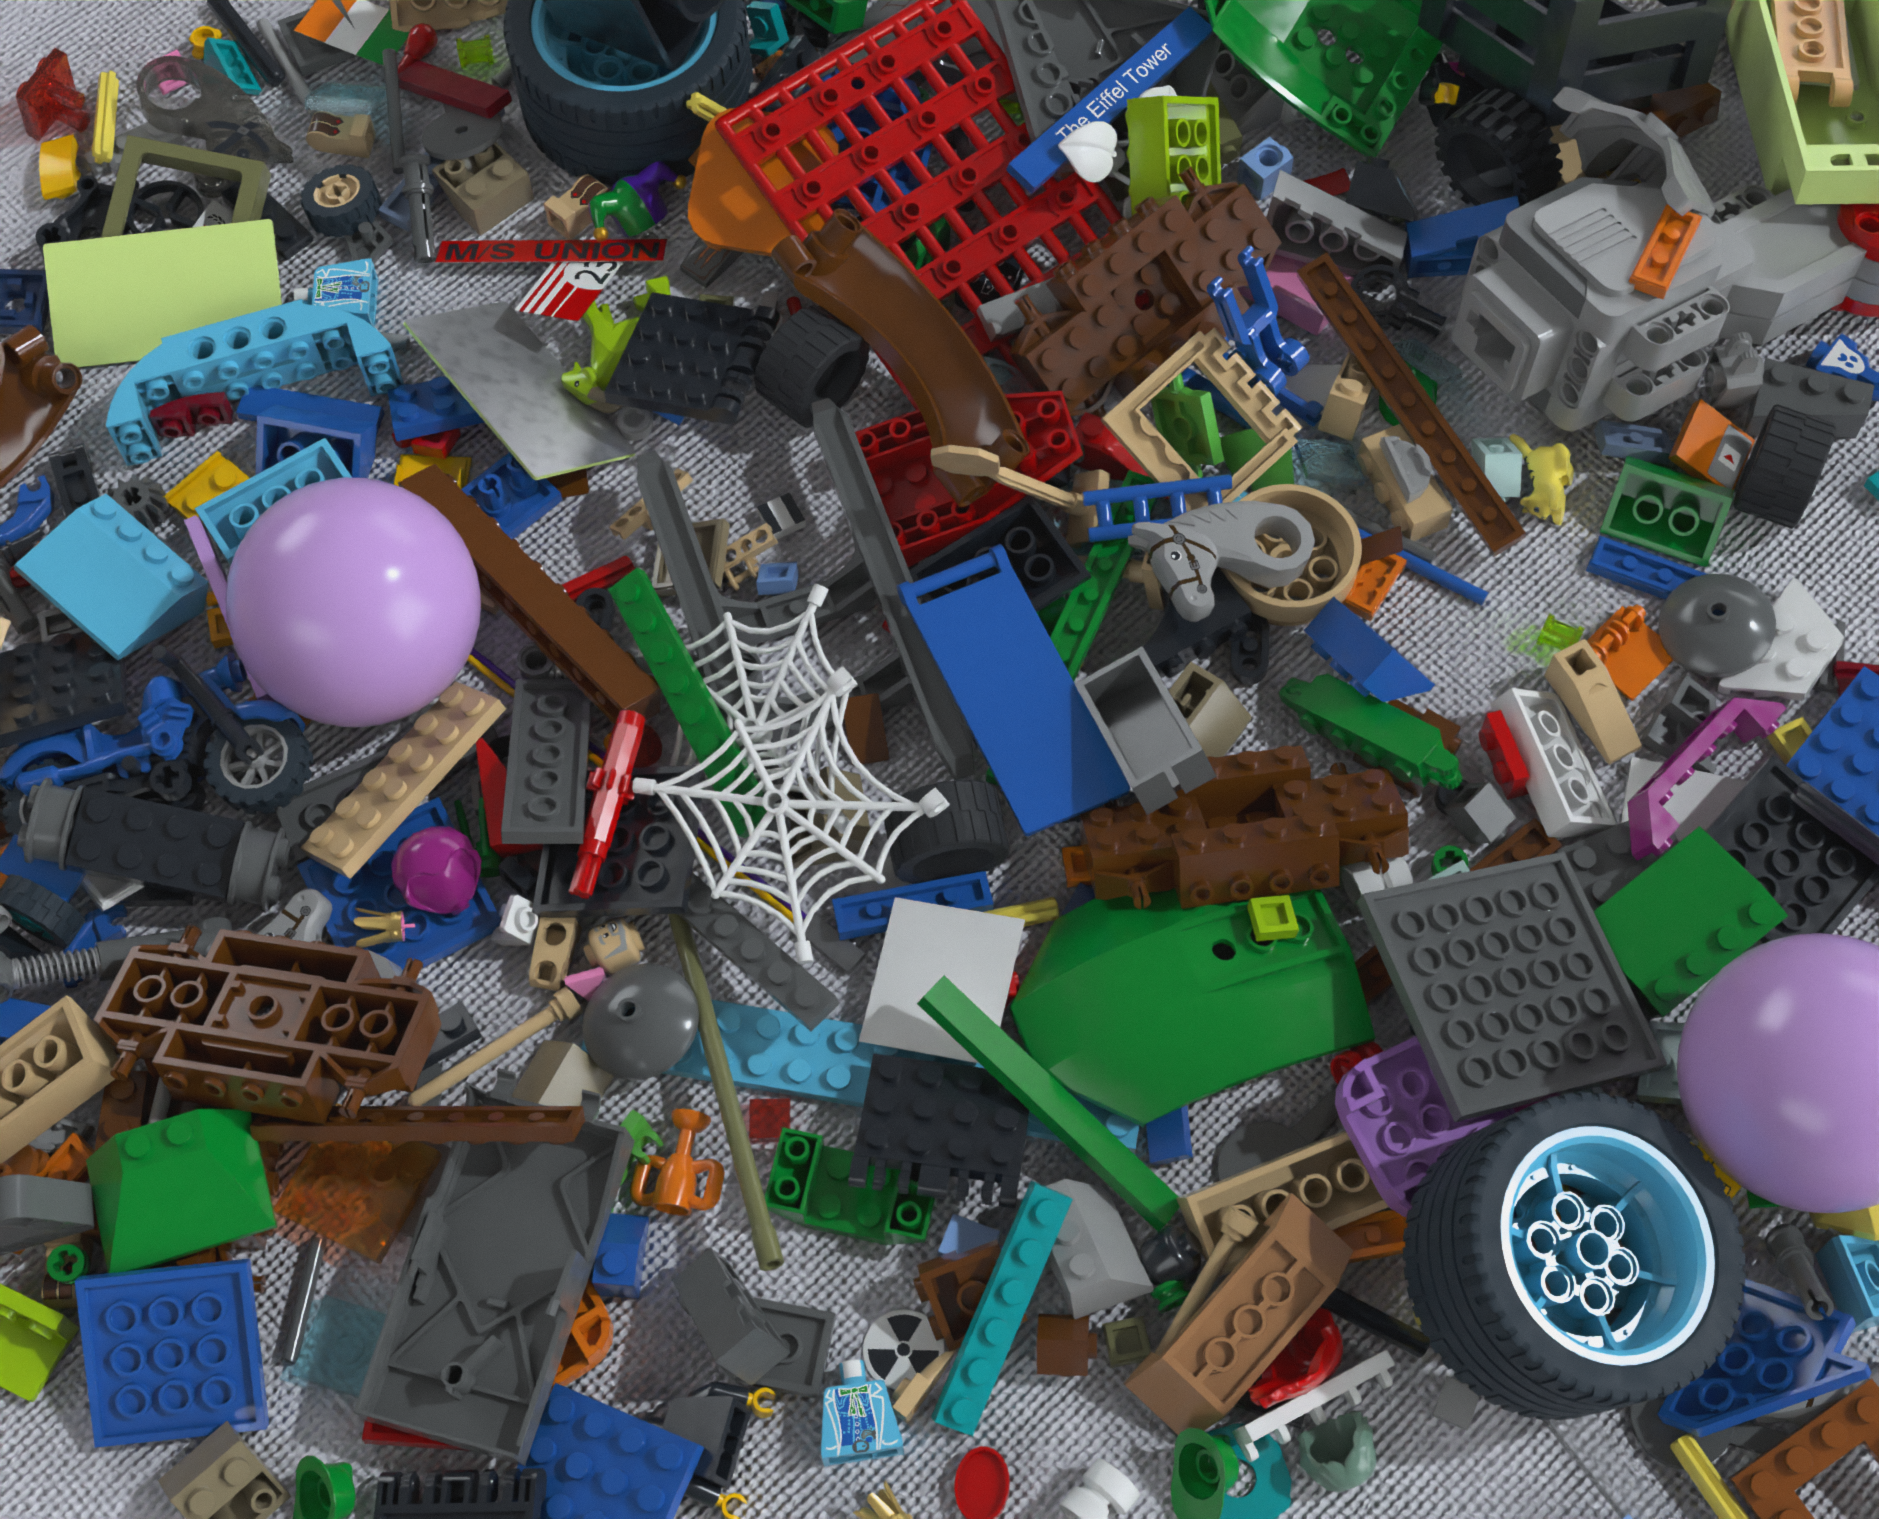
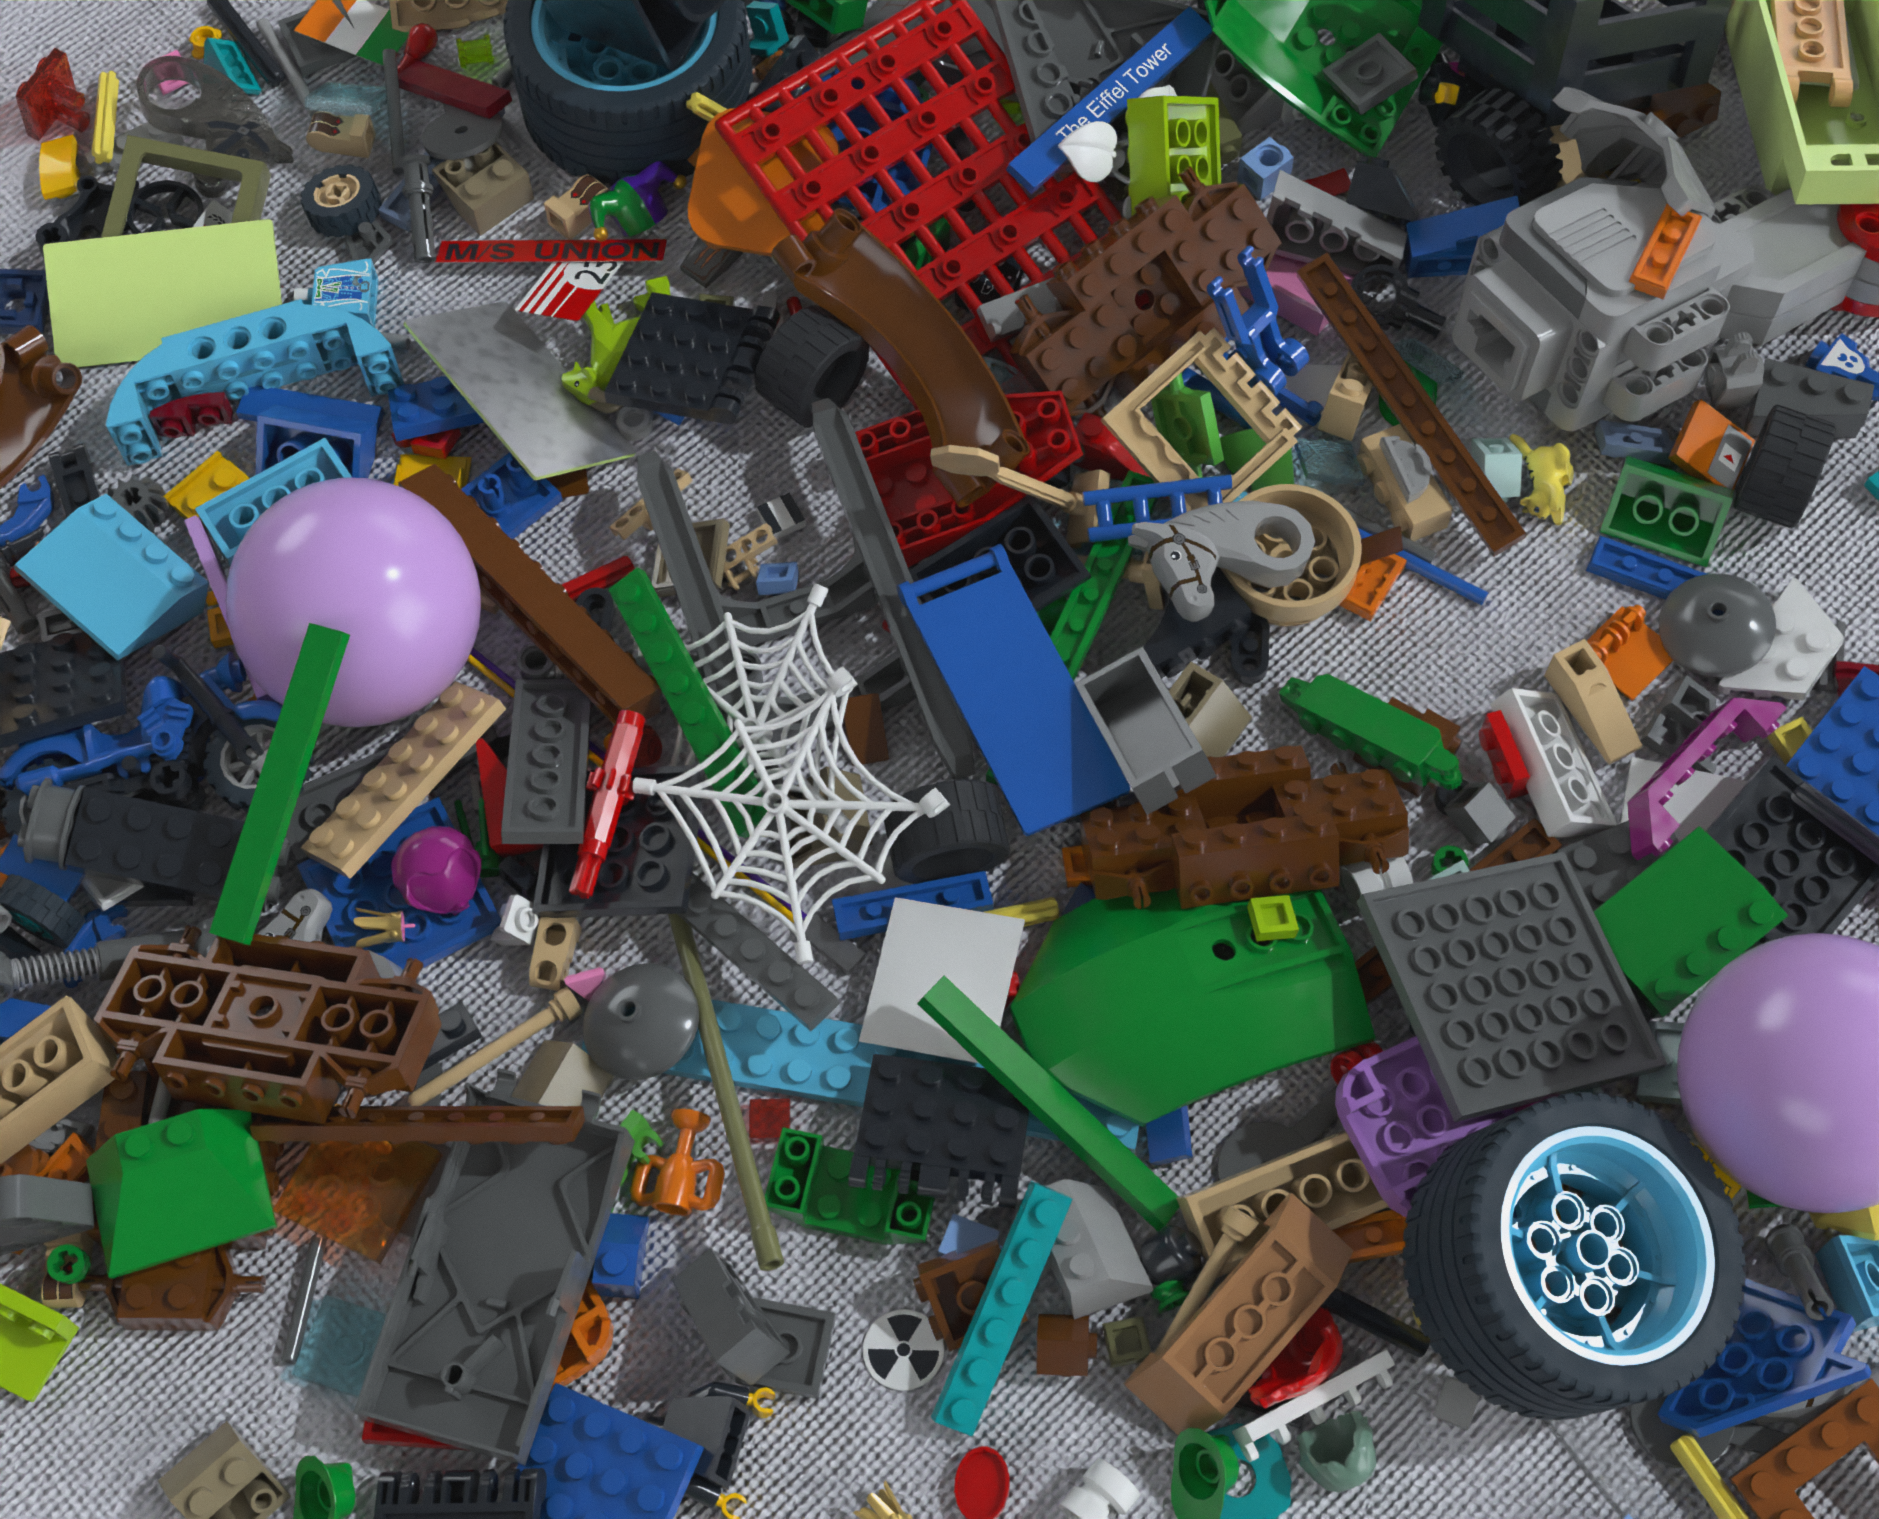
(171, 1352): blue plate -> none
(279, 784): none -> green tile
(288, 231): black plate -> none
(614, 945): tan head -> none
(858, 1419): torso -> none
(912, 1393): tan plate -> none
(1364, 655): blue slope -> none
(1370, 74): none -> dark grey plate
(1559, 634): clear neon green bush -> none

